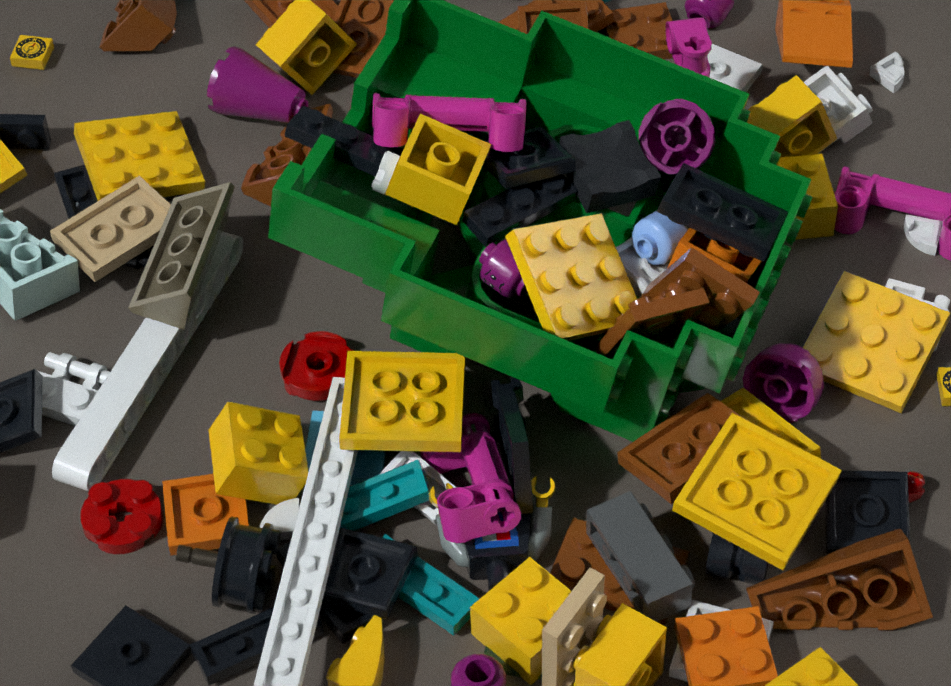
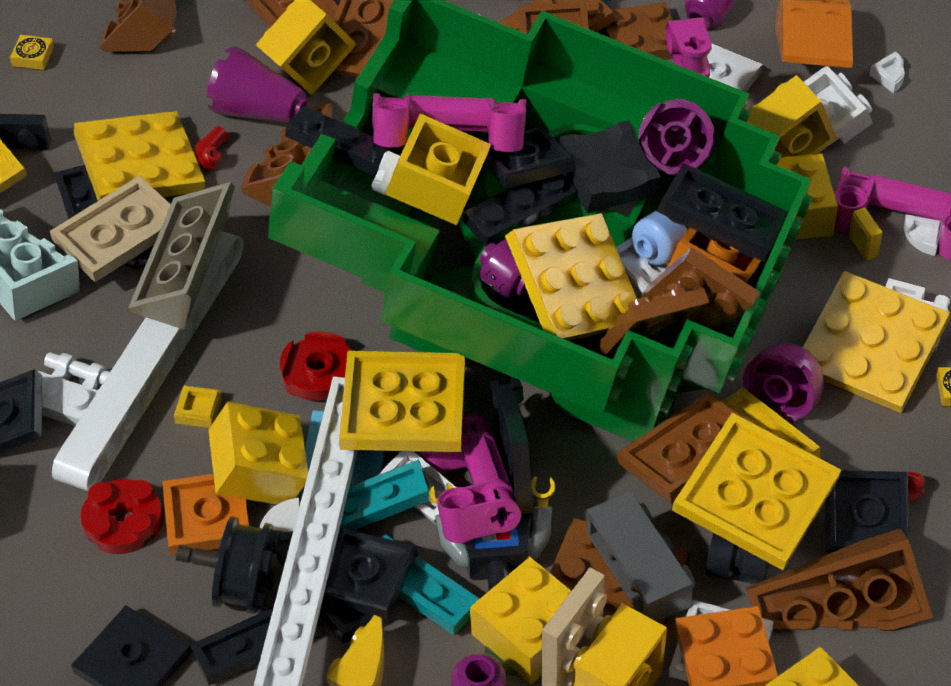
(197, 406): none -> yellow tile
(207, 148): none -> red arm
(865, 234): none -> yellow tile

